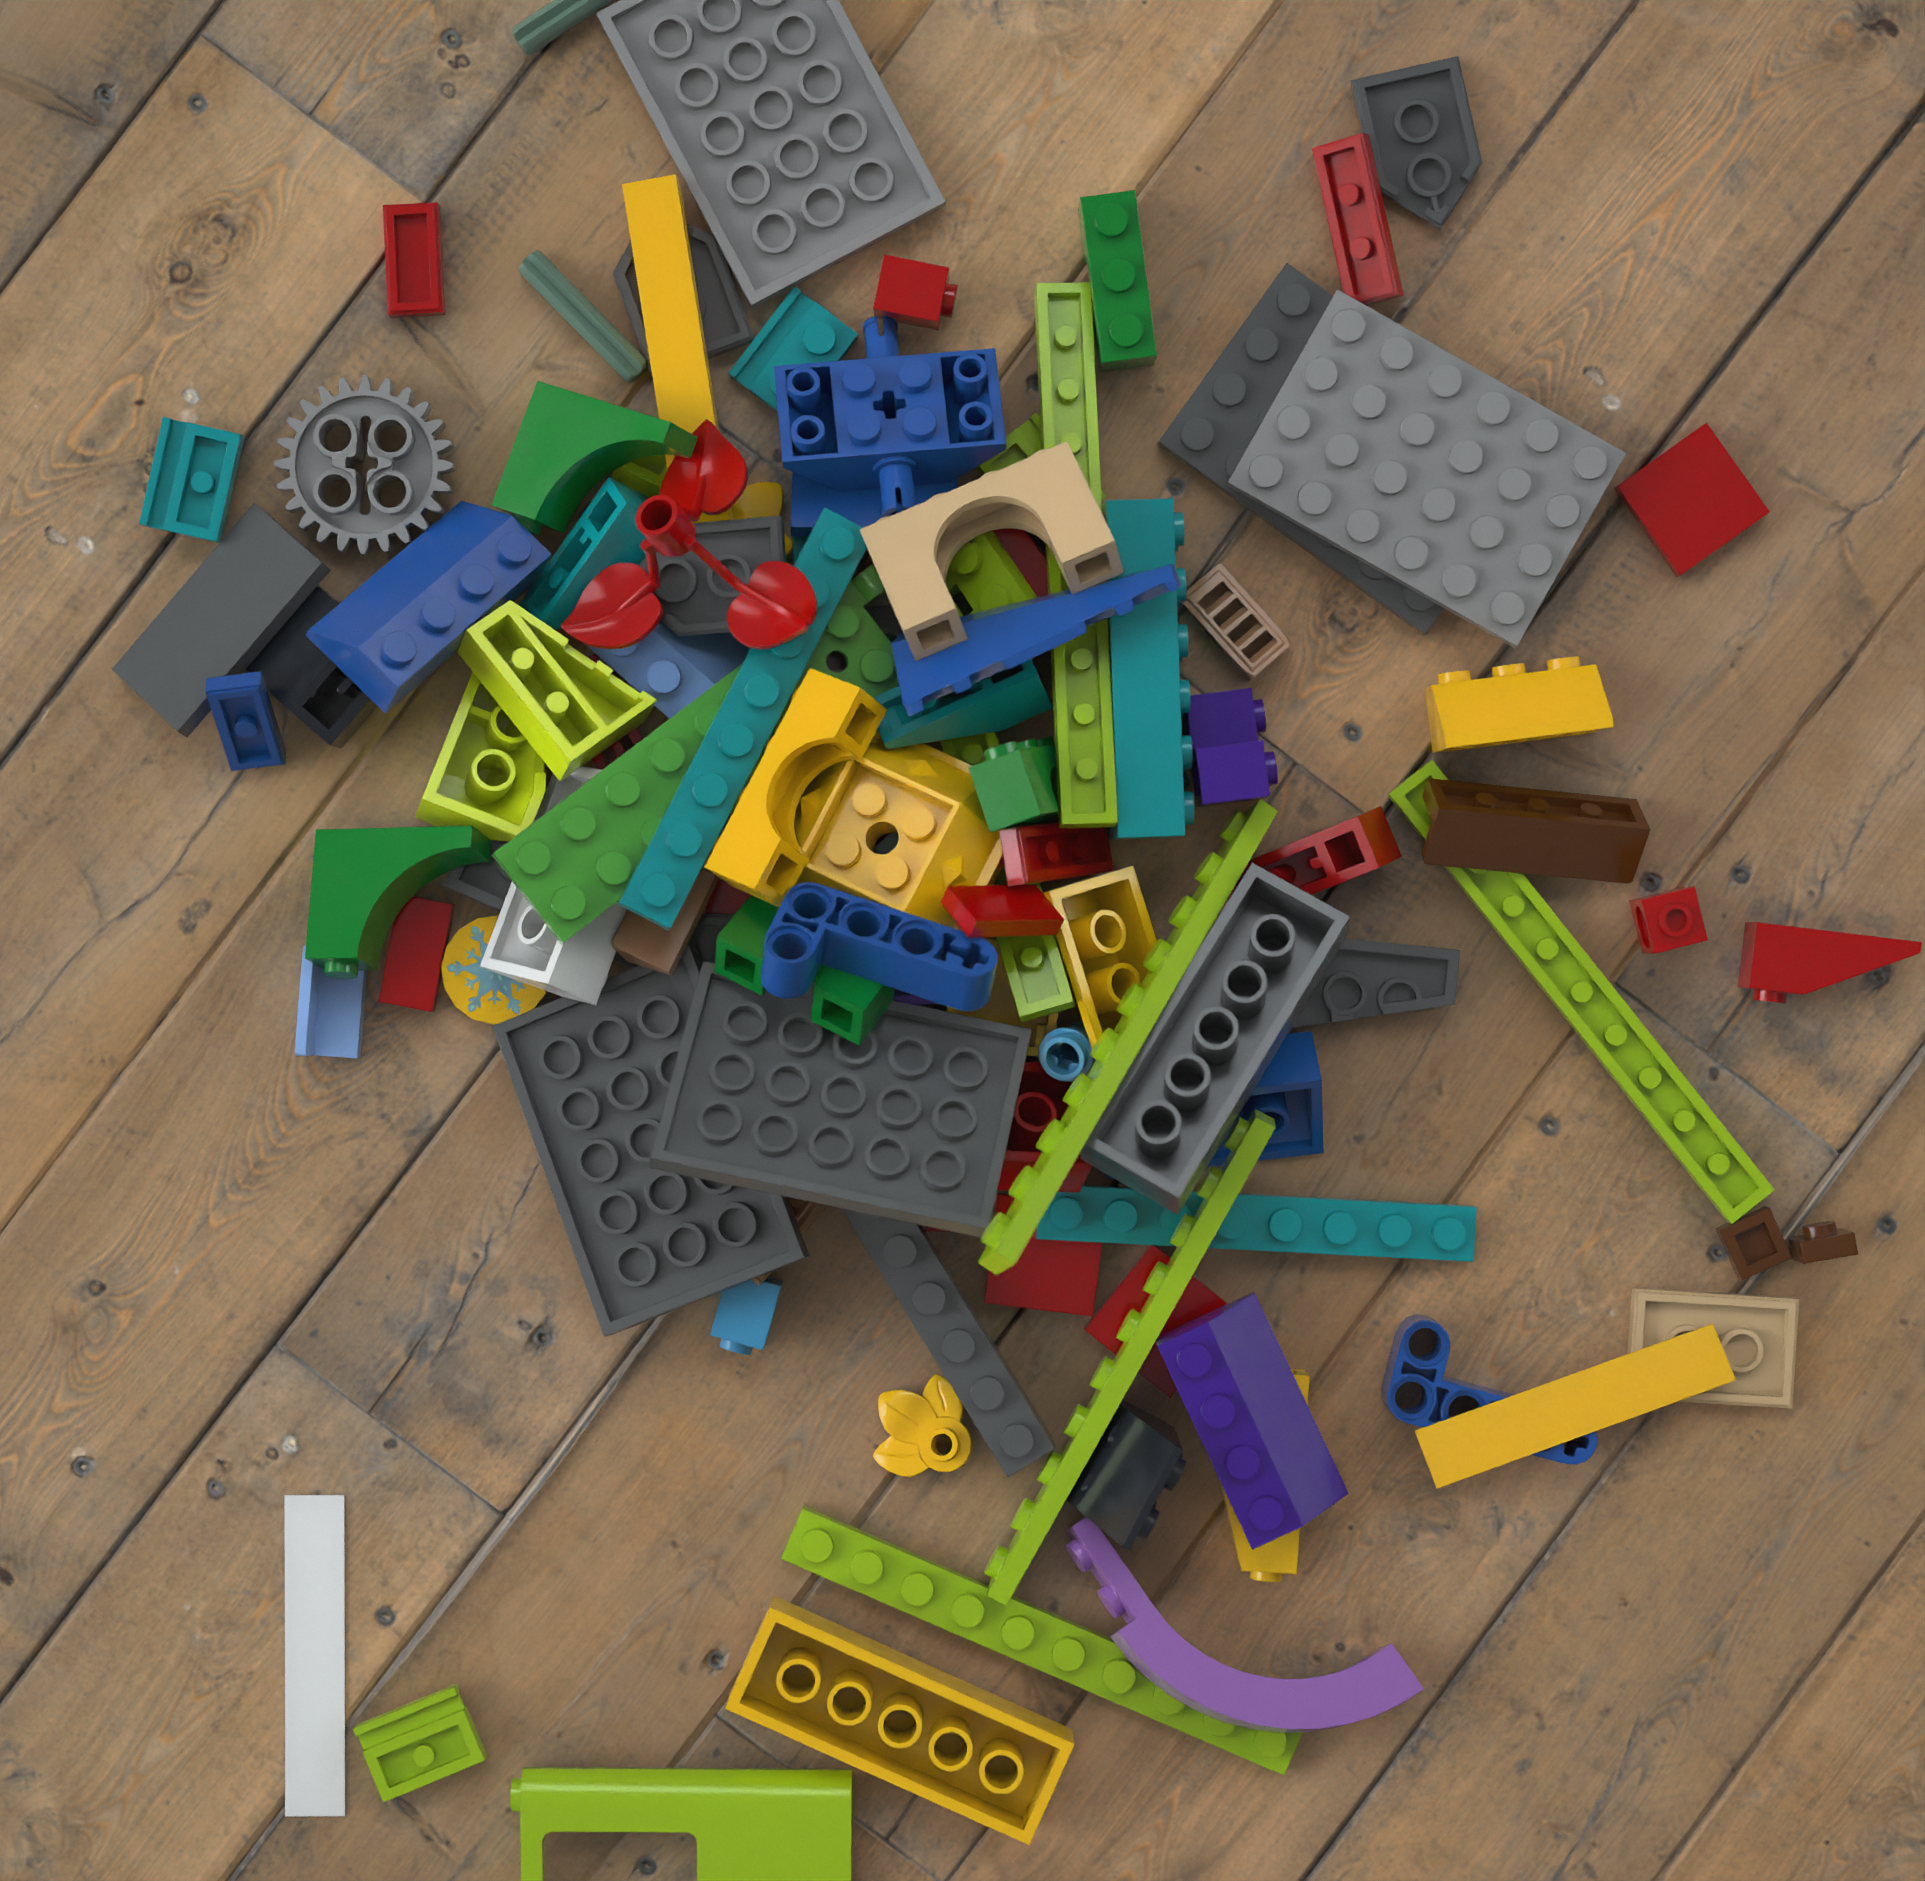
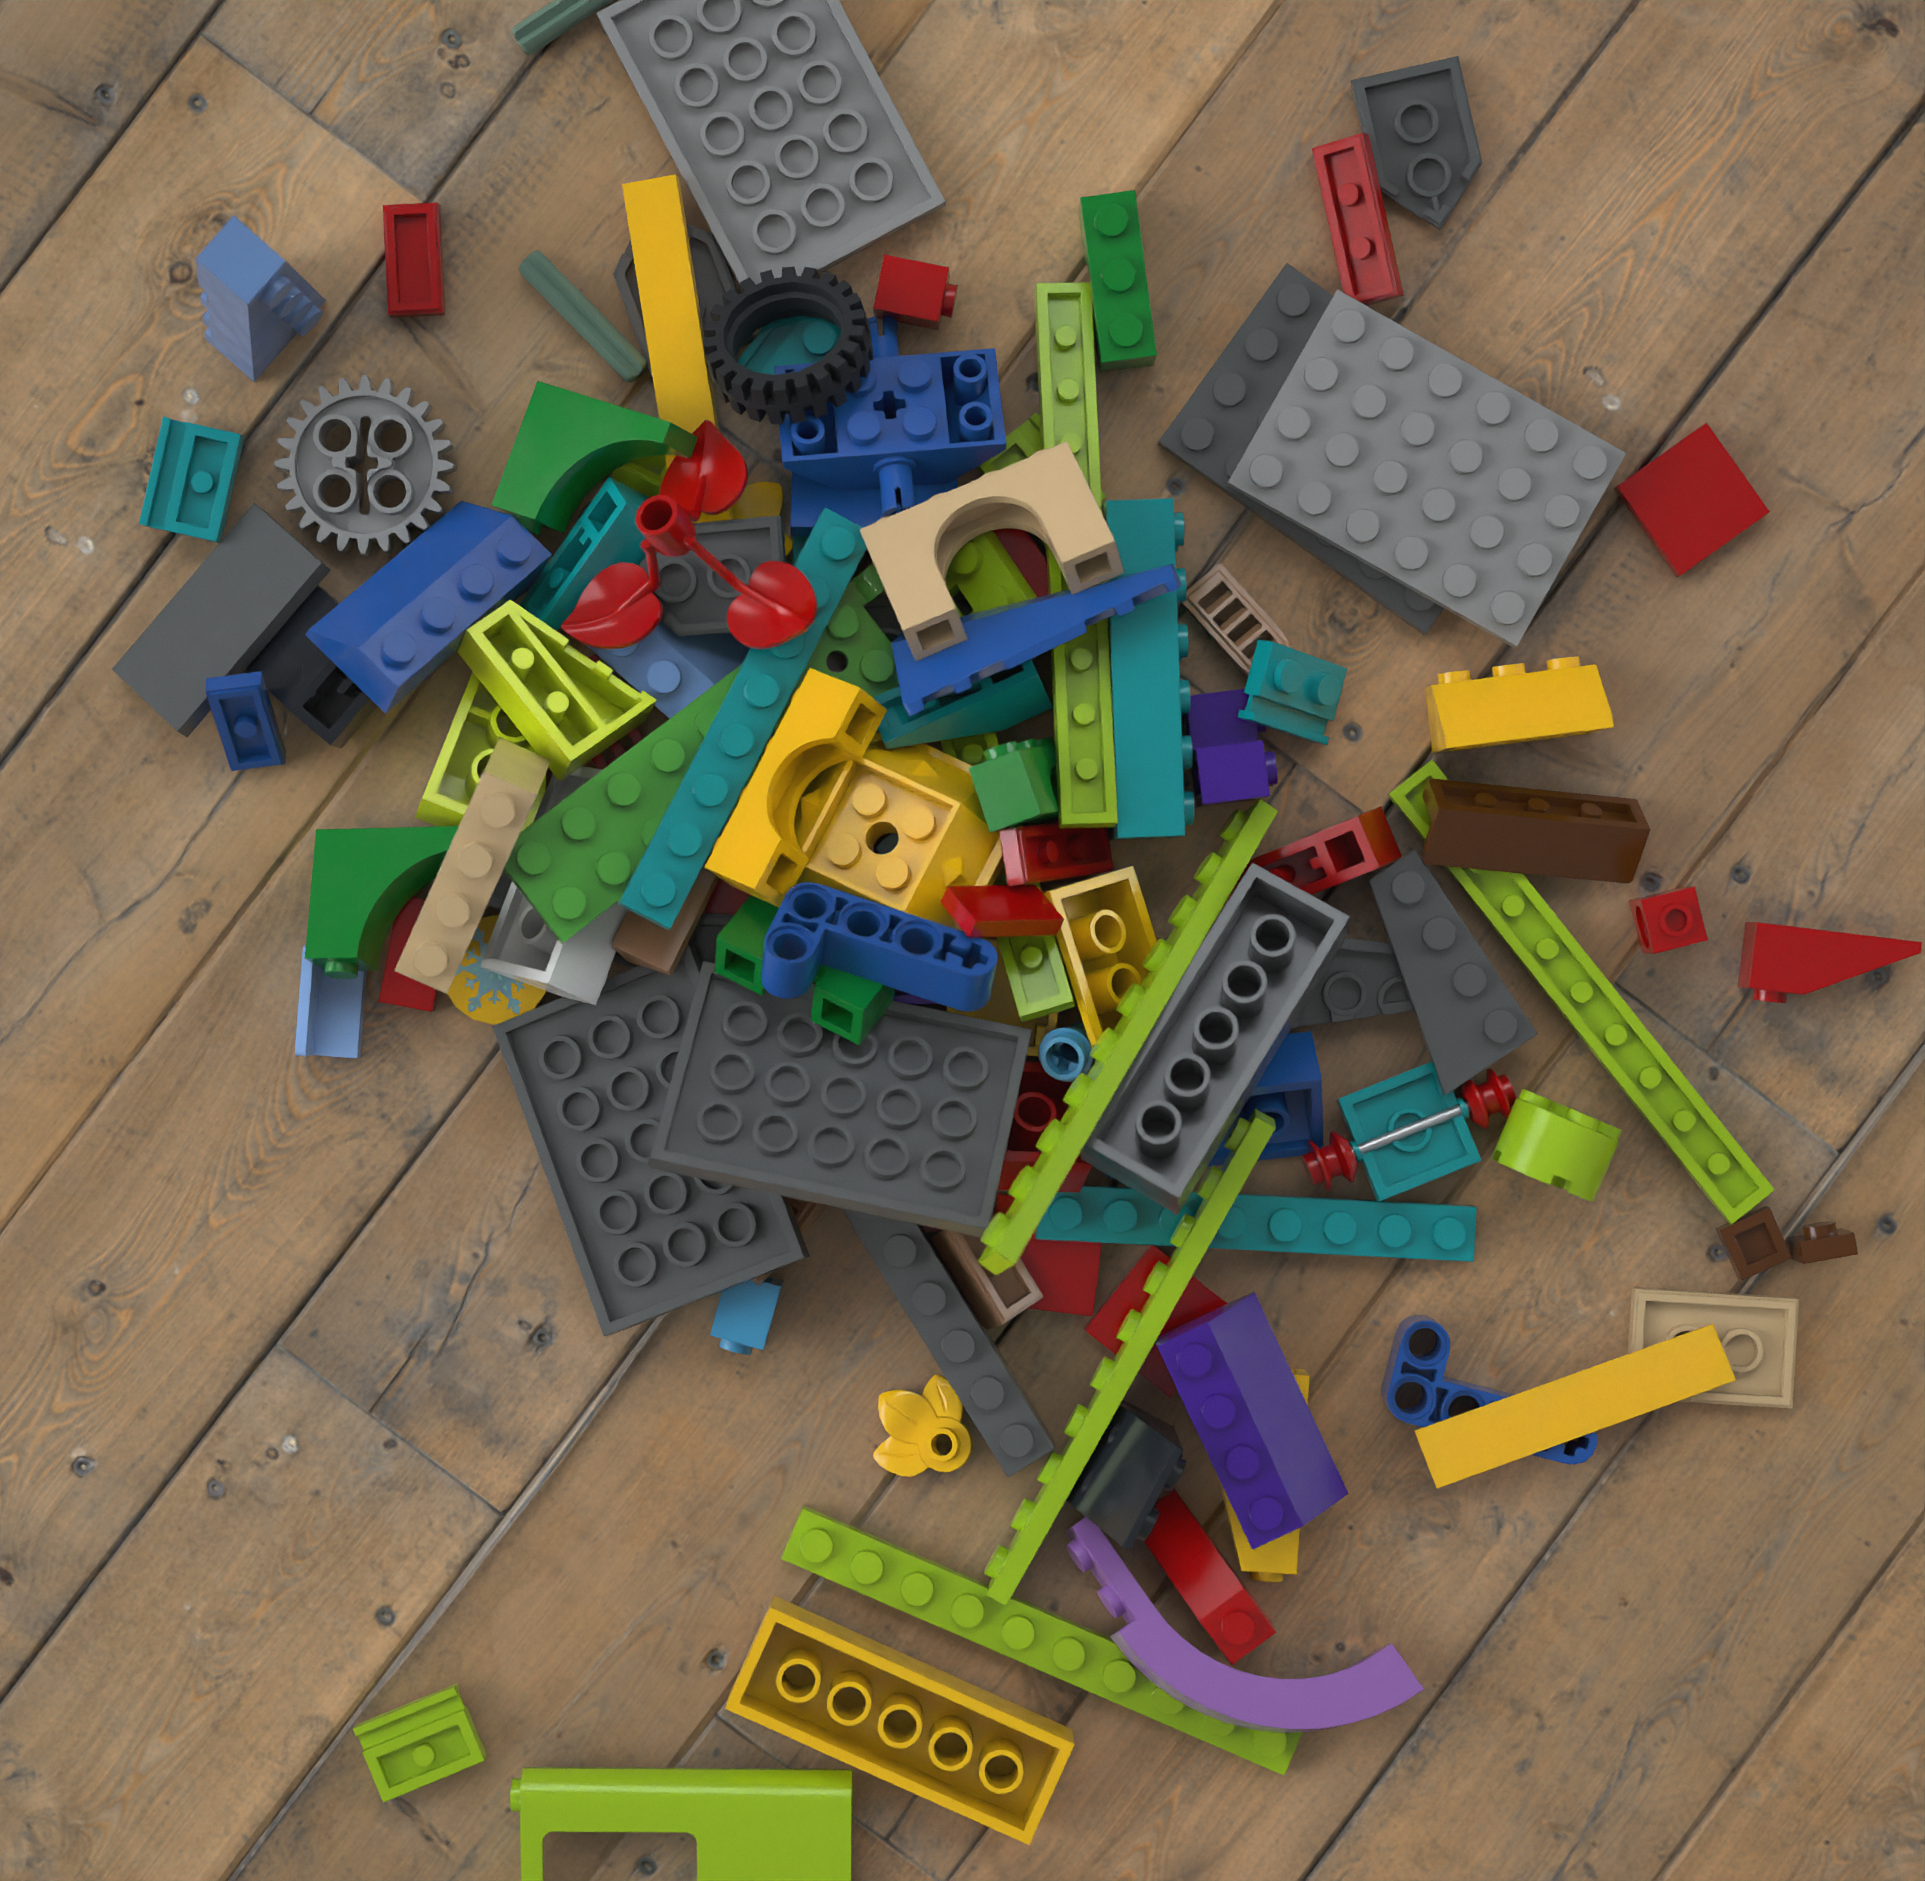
(252, 299): none -> medium blue wedge
(314, 1655): white sticker -> none
(473, 865): none -> tan arch
(781, 299): none -> black tyre
(990, 1295): none -> medium nougat slope
(1207, 1580): none -> red slope
(1292, 691): none -> teal plate
(1407, 1131): none -> teal plate
(1453, 987): none -> dark grey wing
(1557, 1145): none -> lime brick

